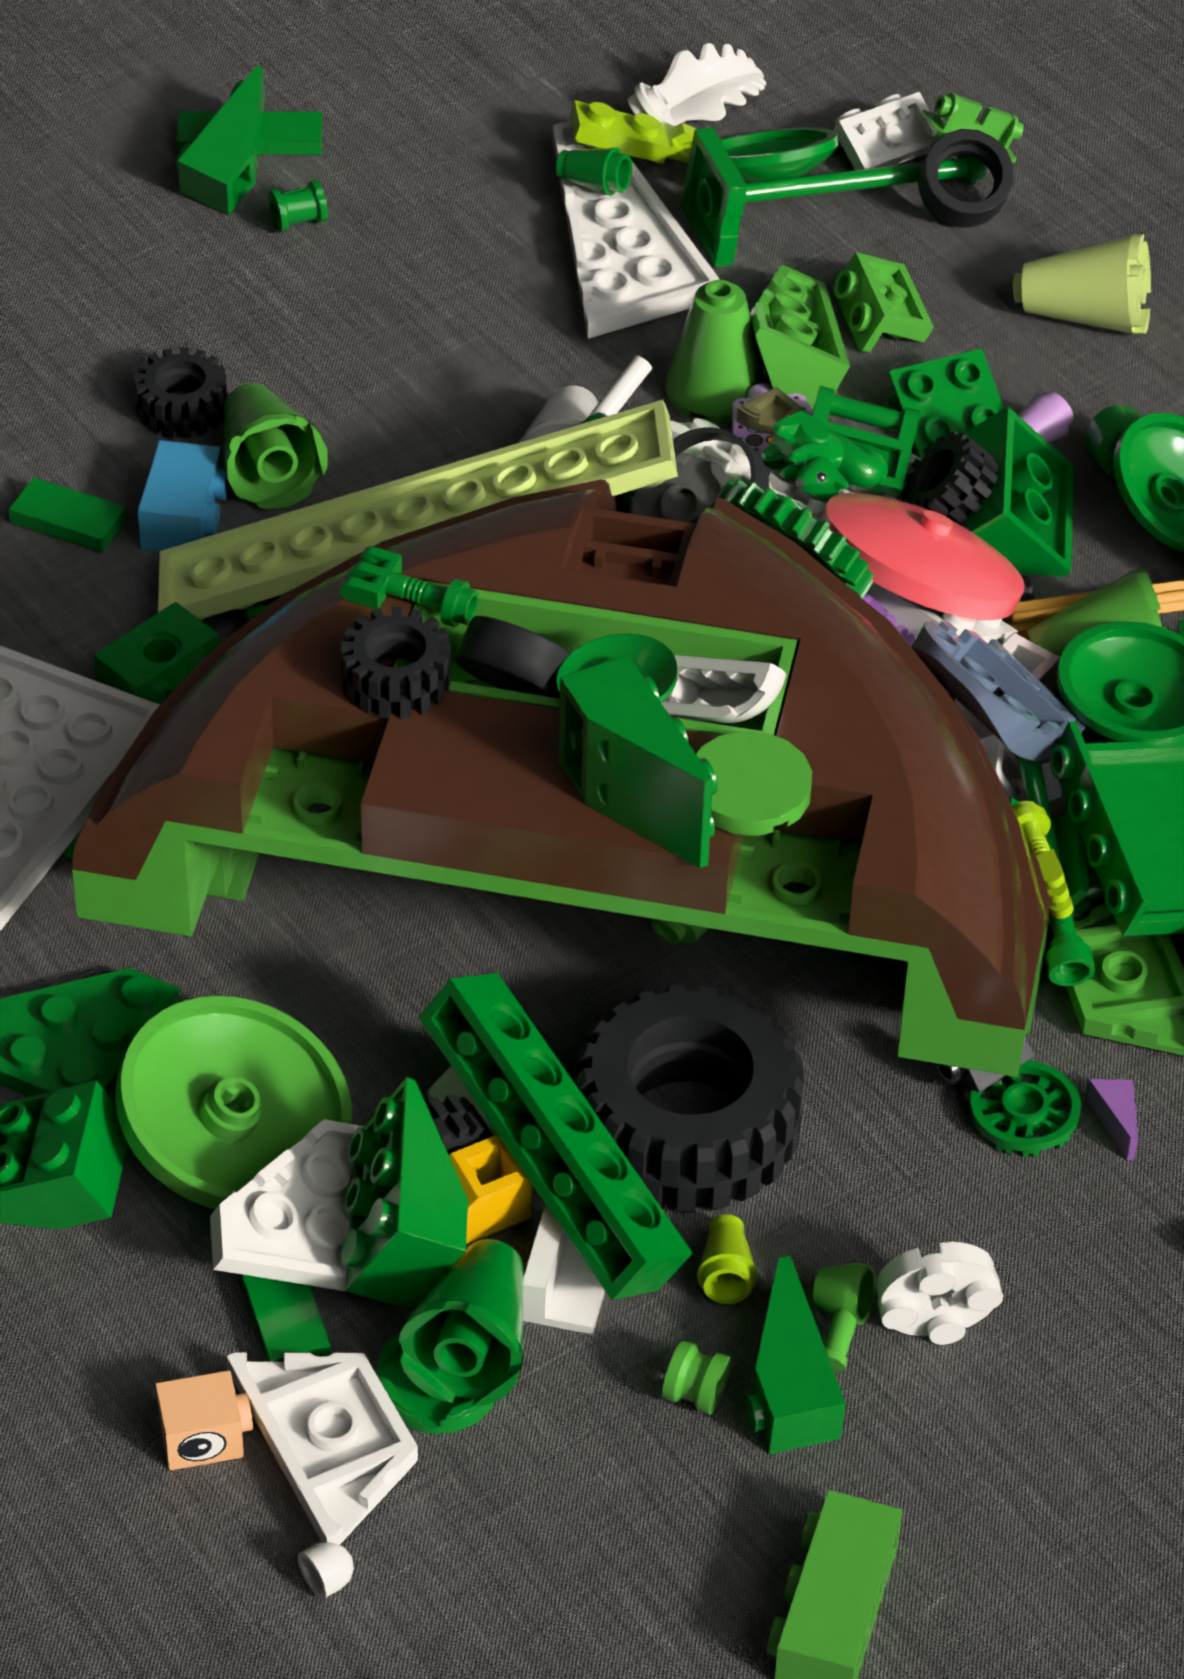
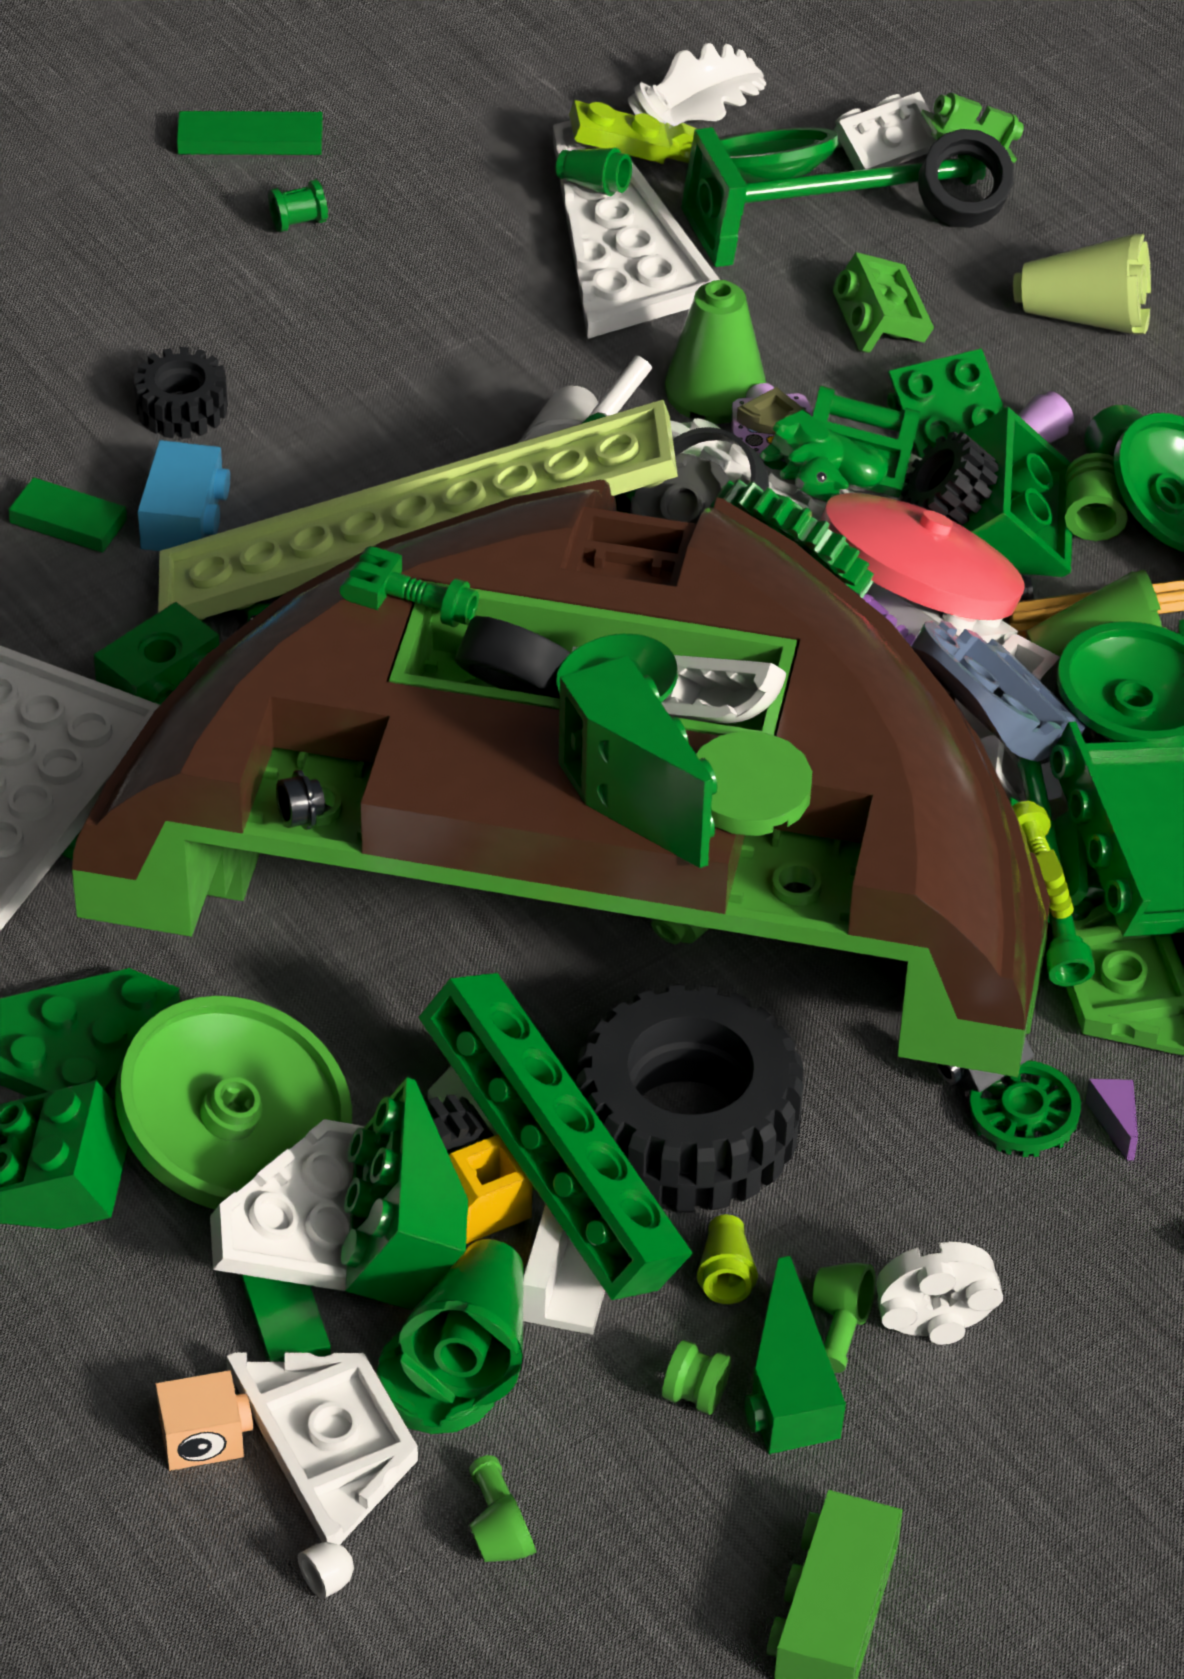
(224, 156): green slope -> none
(270, 449): bright green cone -> none
(299, 800): none -> black plate
(396, 686): black tyre -> none
(500, 1527): none -> bright green bar
(799, 335): bright green wedge -> none
(1093, 498): none -> bright green piece

